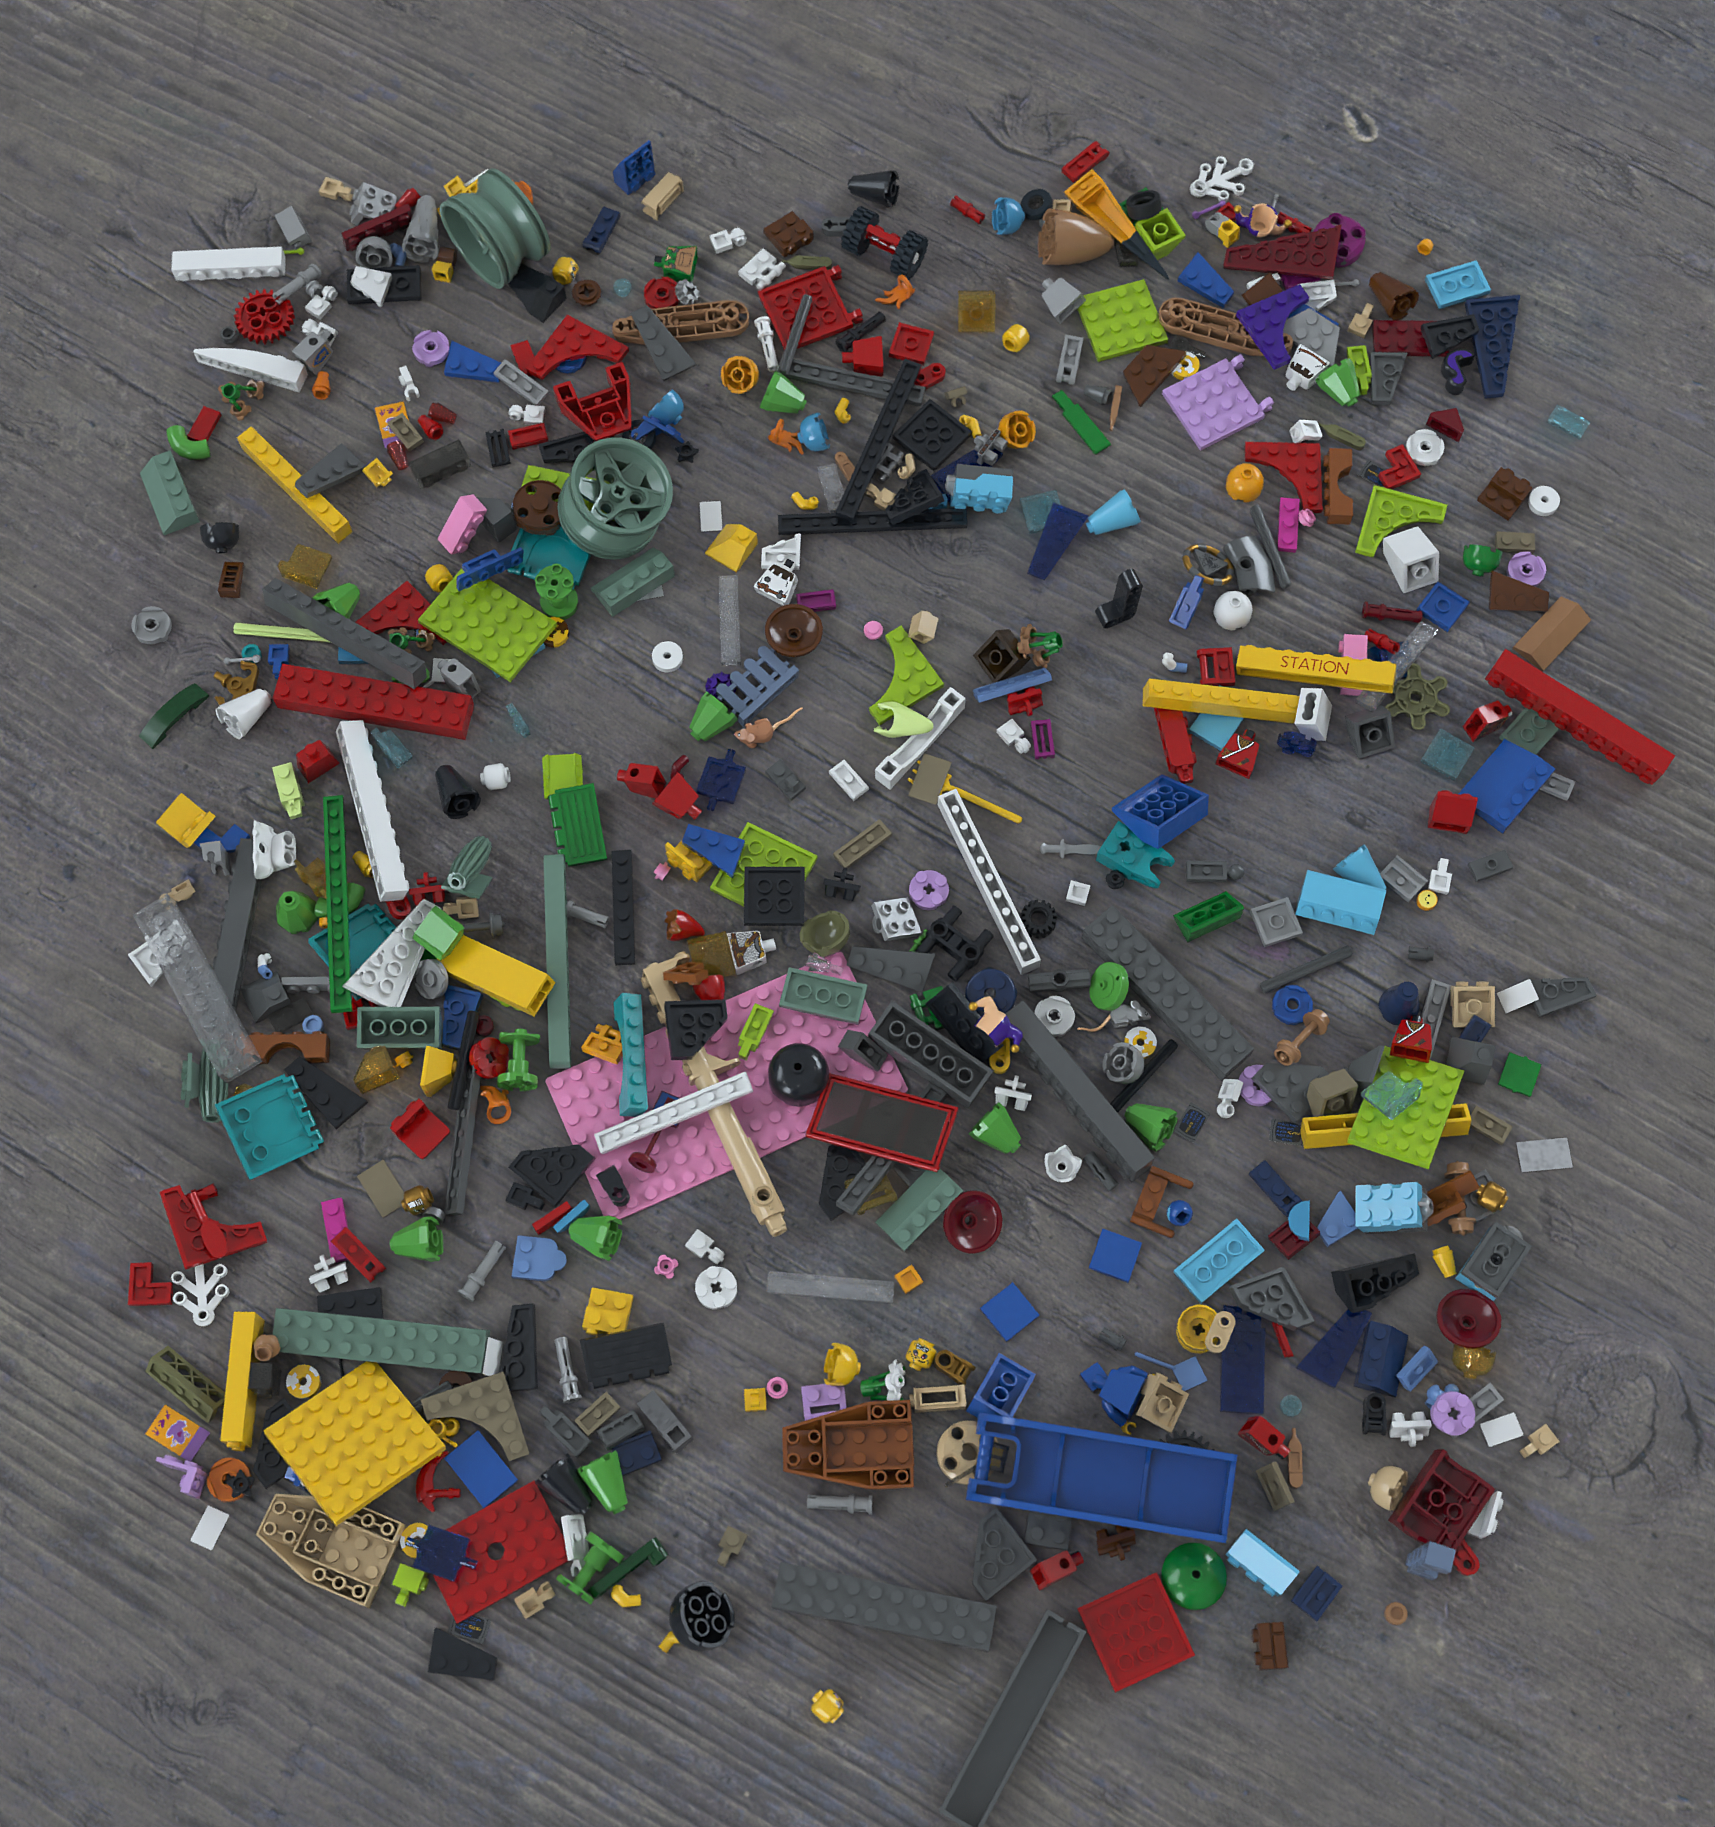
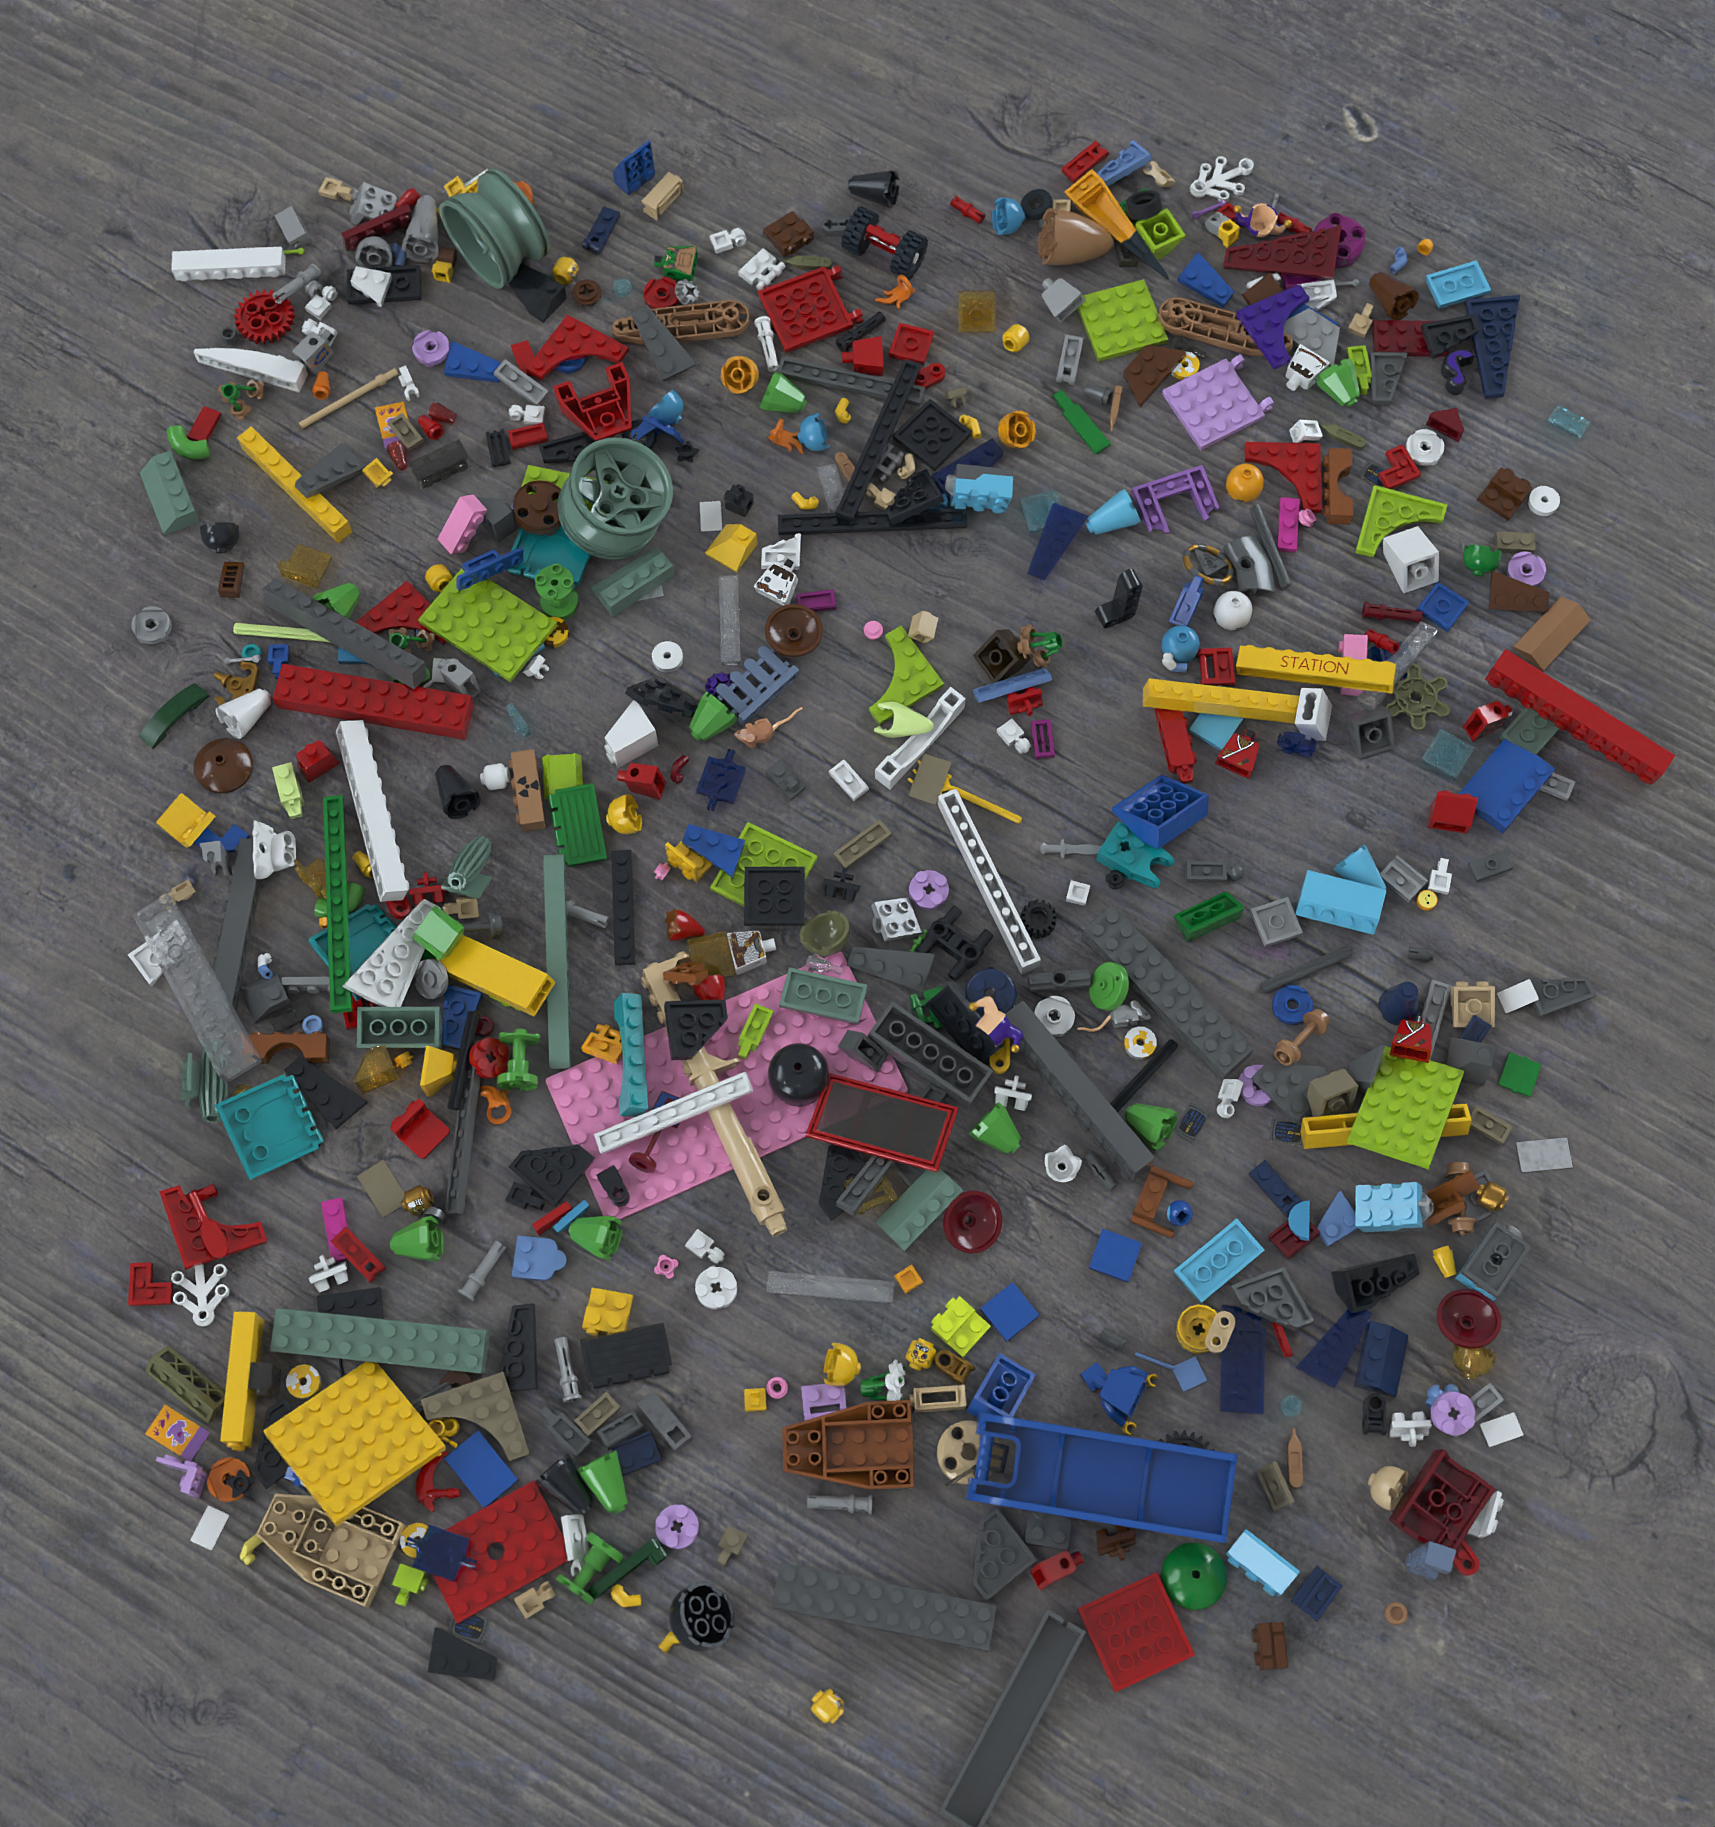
(224, 775): none -> reddish brown dish
(247, 1550): none -> light yellow arm
(266, 1347): medium nougat animal -> none
(296, 912): bright green cone -> none
(379, 380): none -> tan bar
(391, 747): clear light blue bracket -> none
(492, 1357): white sticker -> none
(528, 790): none -> medium nougat brick
(534, 667): none -> white tile
(623, 815): none -> yellow cylinder
(630, 736): none -> white slope
(660, 693): none -> black plate
(678, 798): red torso -> none
(688, 1531): none -> lavender plate
(738, 500): none -> black brick
(795, 334): dark grey axle -> none
(959, 1326): none -> neon yellow plate
(986, 445): light grey hips -> none
(1123, 1063): light grey cylinder -> none
(1127, 162): none -> medium blue wing
(1162, 178): none -> tan plate
(1162, 1401): tan plate -> none
(1182, 643): none -> dark azure cylinder
(1192, 480): none -> medium lavender wedge
(1258, 1431): red torso -> none
(1391, 1094): clear light blue bracket -> none
(1400, 260): none -> medium blue arm
(1417, 1368): medium blue plate -> none
(1540, 1440): tan plate -> none

